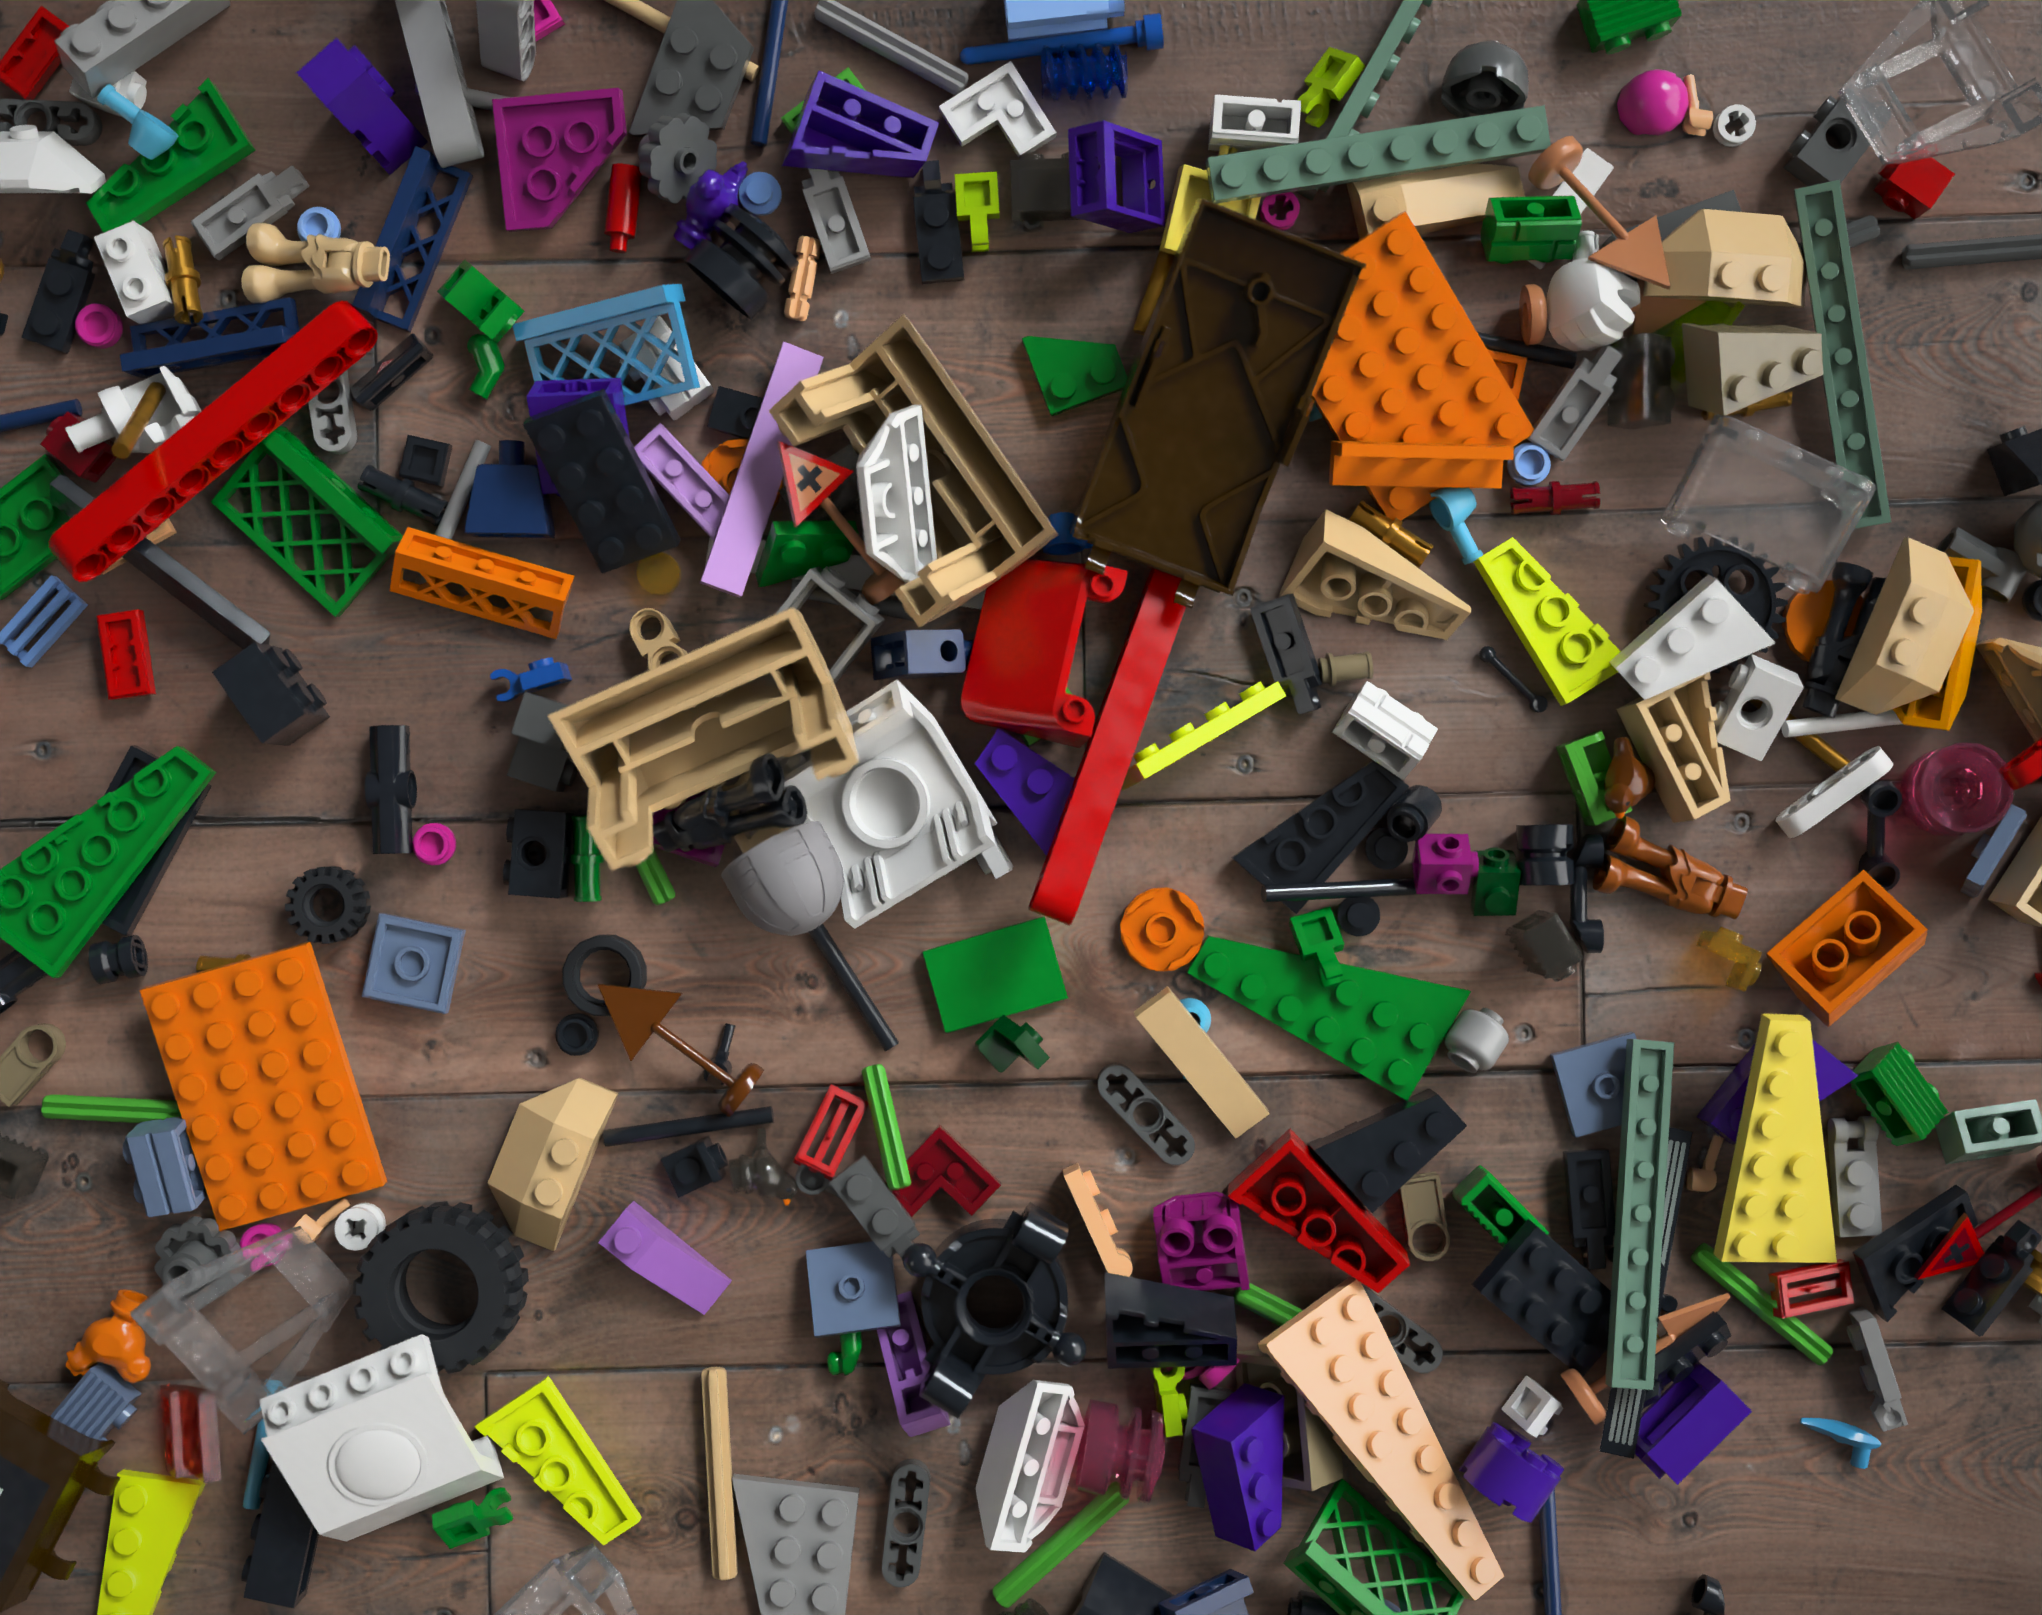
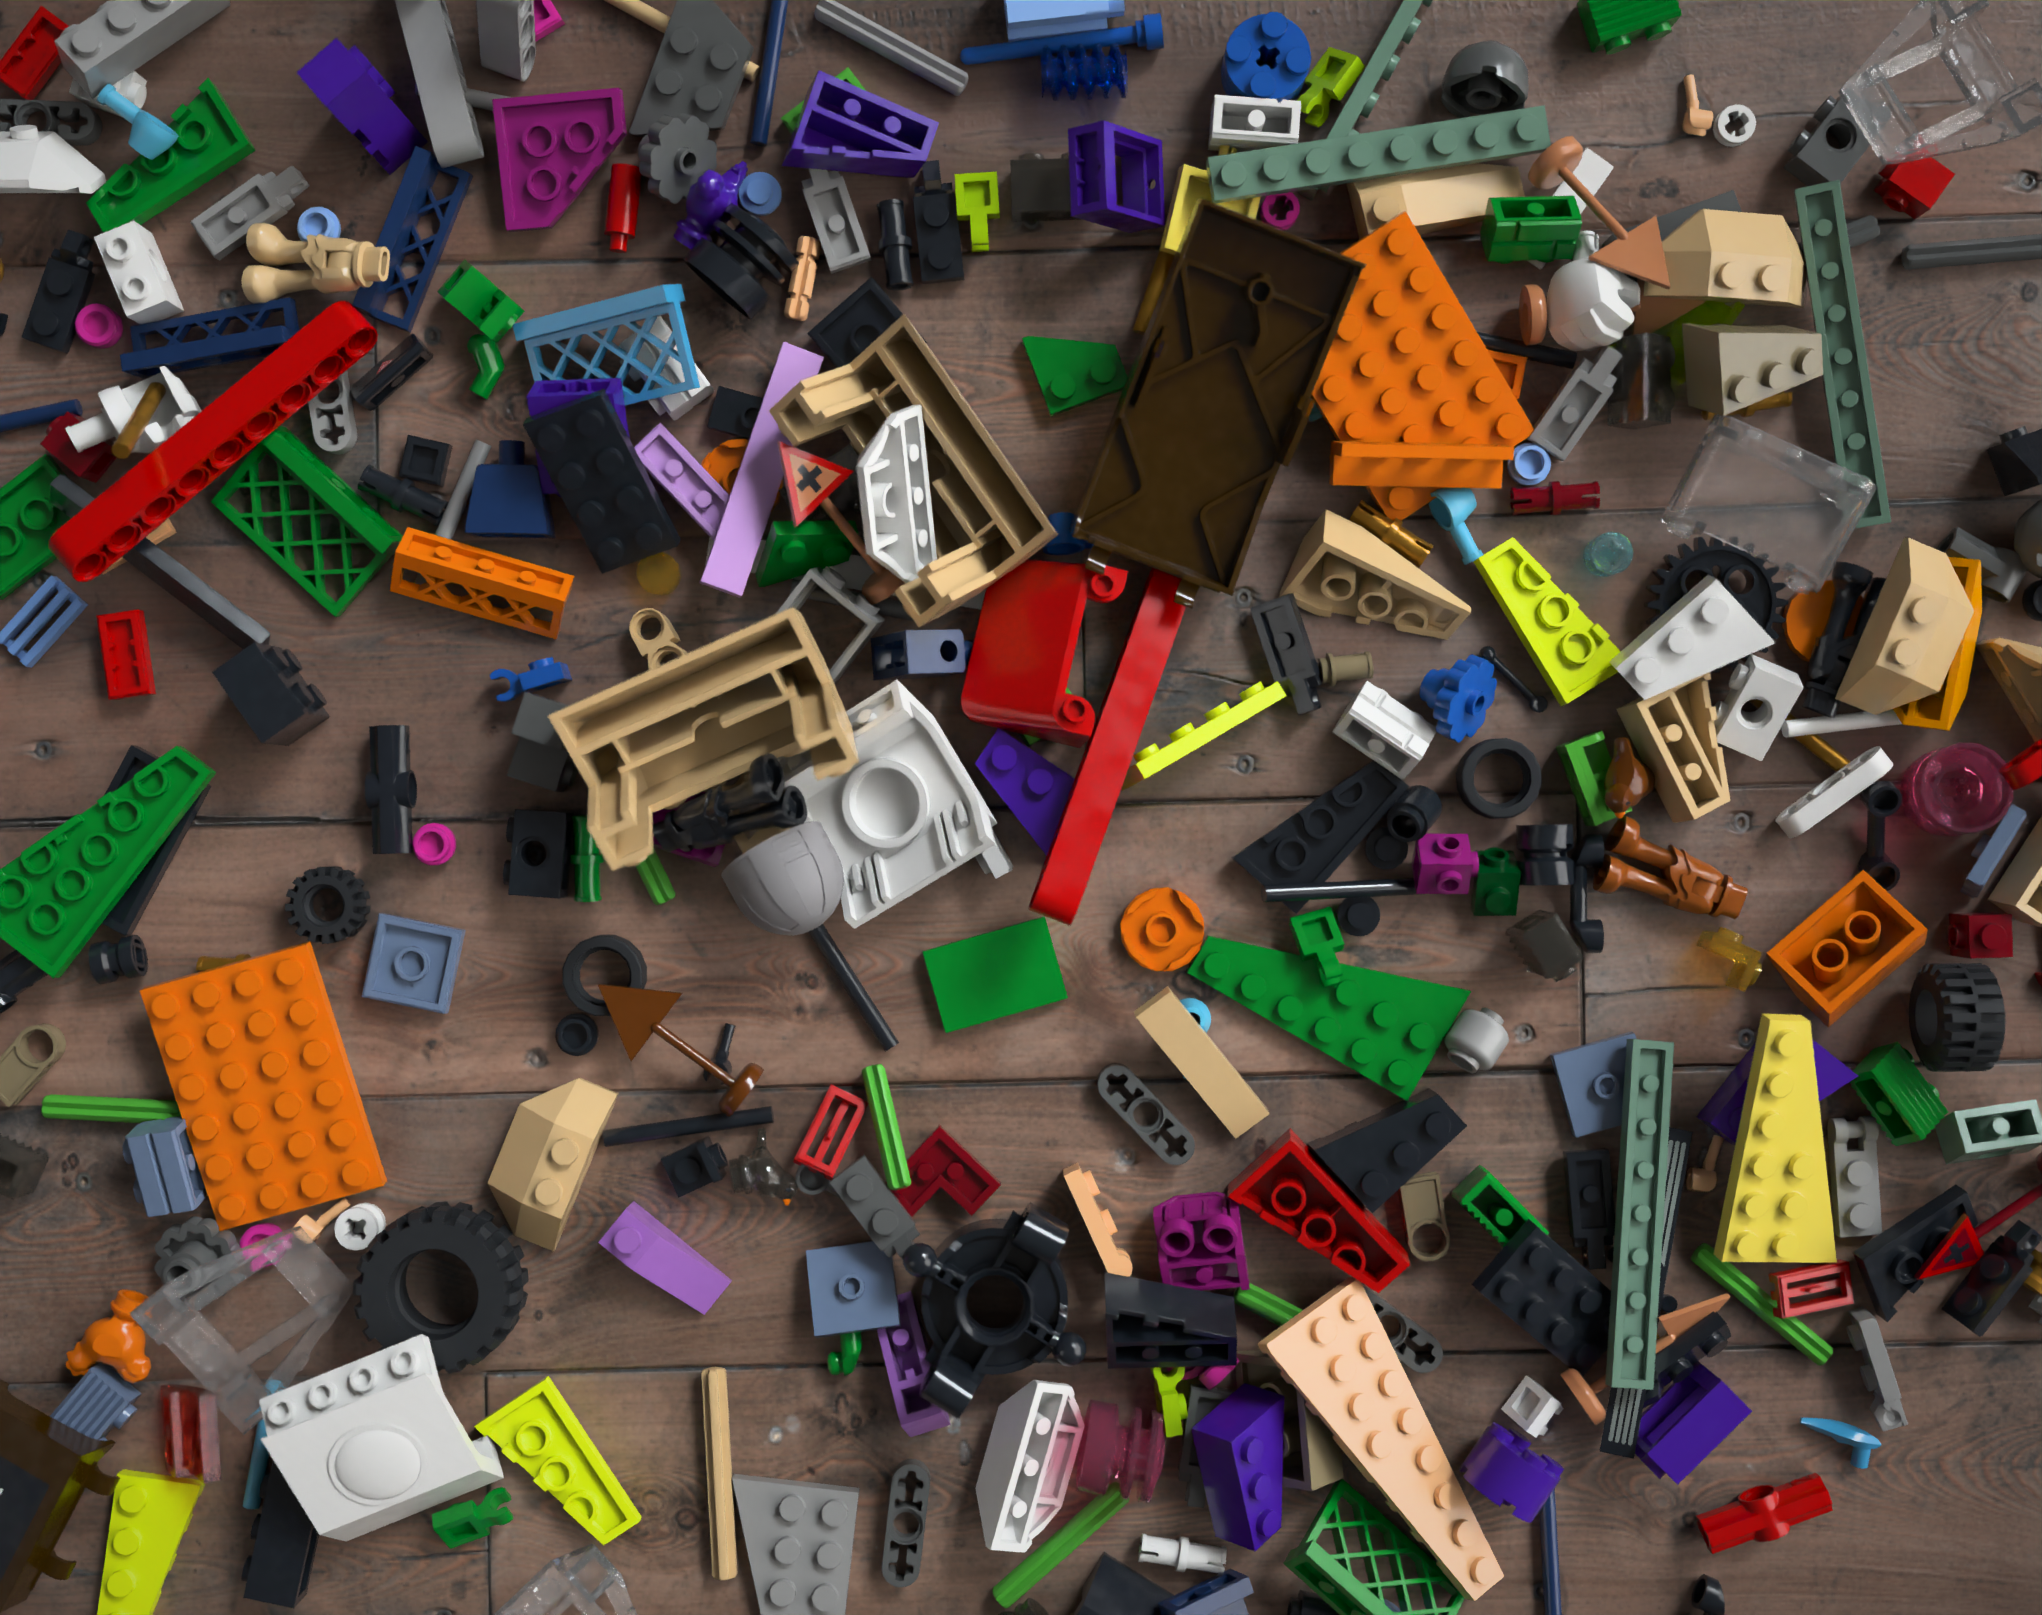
(182, 280): pearl gold pin -> none
(855, 323): none -> black plate
(895, 244): none -> black pin
(999, 100): white plate -> none
(1008, 1041): dark green bracket -> none
(1182, 1554): none -> white pin
(1272, 40): none -> blue brick
(1460, 696): none -> blue plant
(1527, 763): none -> black tyre
(1598, 555): none -> clear light blue wheel
(1653, 103): dark pink hair -> none
(1764, 1513): none -> red piece
(1957, 1017): none -> black tyre
(1980, 935): none -> dark red brick

